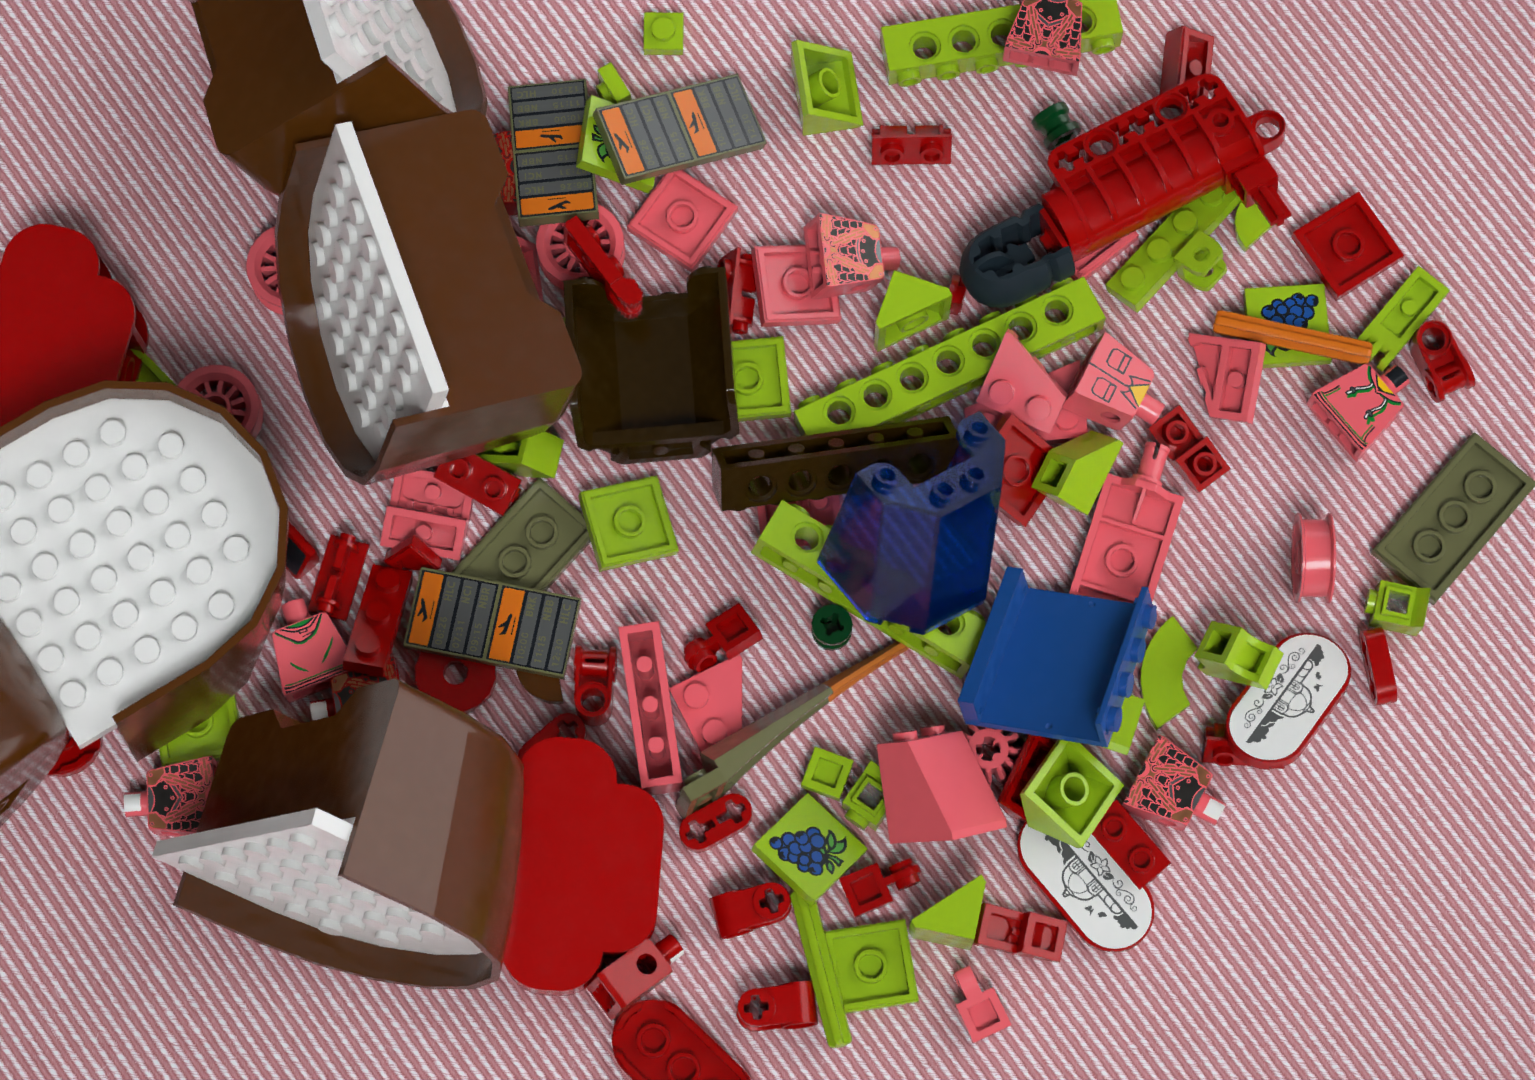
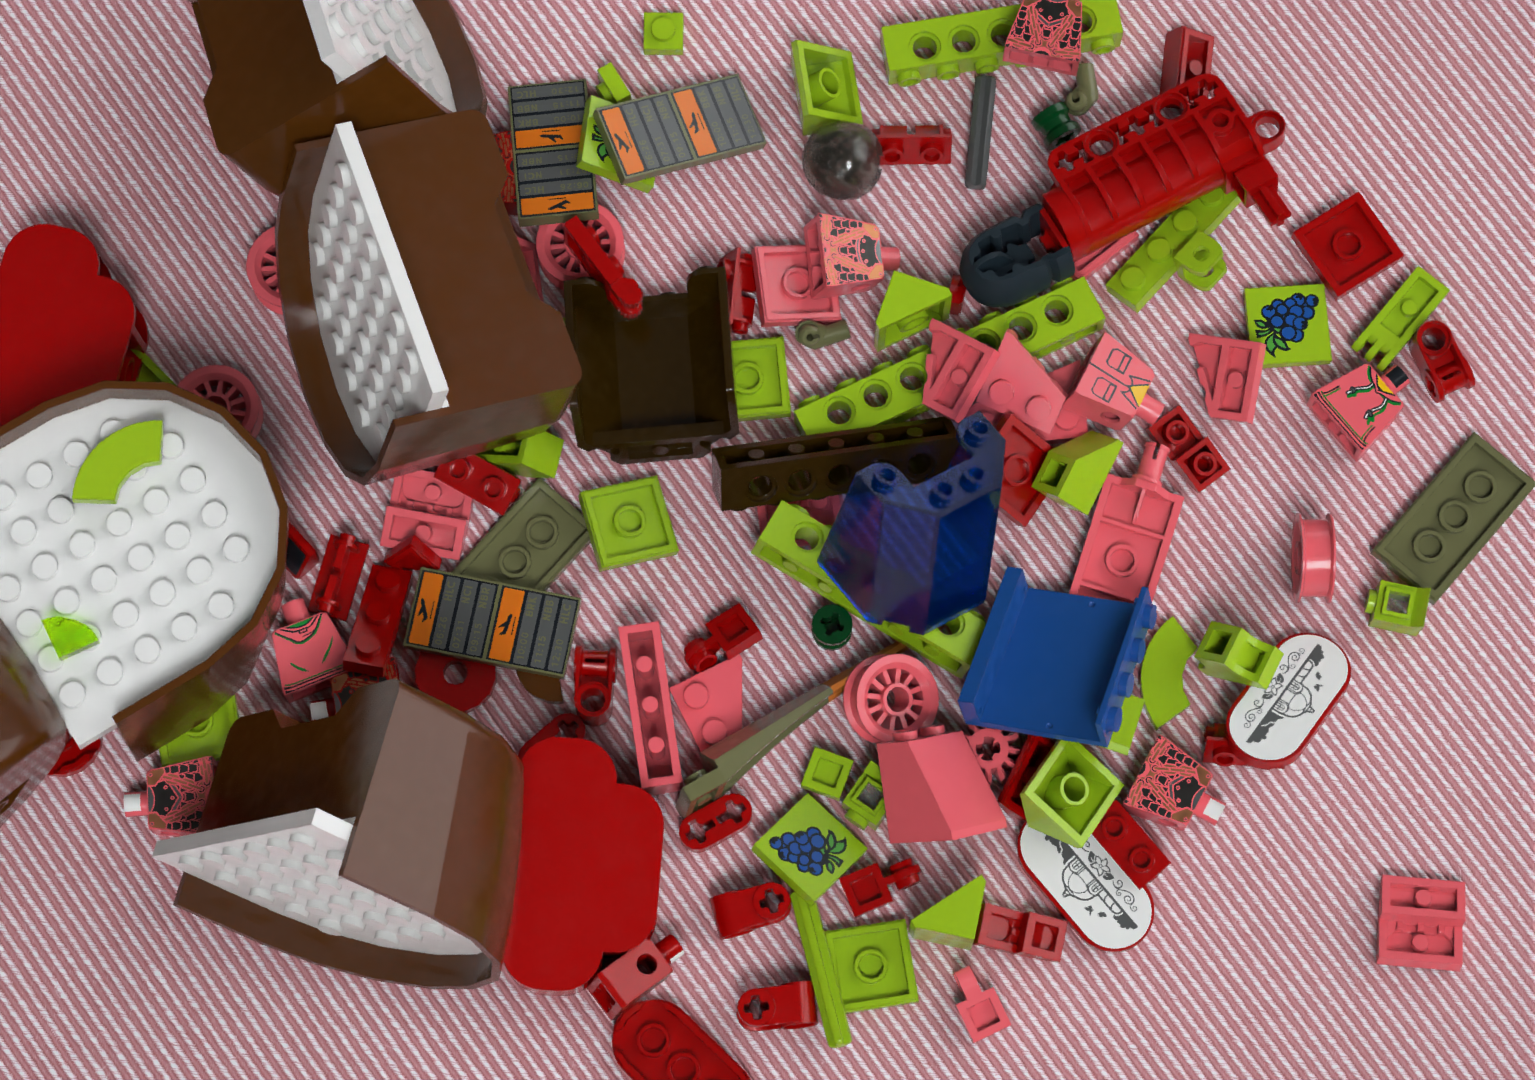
(69, 636): none -> clear neon green tile
(116, 460): none -> lime tile
(682, 219): coral plate -> none
(816, 335): none -> olive arm
(842, 160): none -> clear smoke cylinder
(891, 673): none -> coral wheel
(955, 371): none -> coral wing
(980, 132): none -> dark grey axle
(1085, 93): none -> olive arm
(1249, 225): lime tile -> none
(1292, 337): orange axle -> none
(1378, 666): red beam -> none
(1420, 923): none -> coral slope

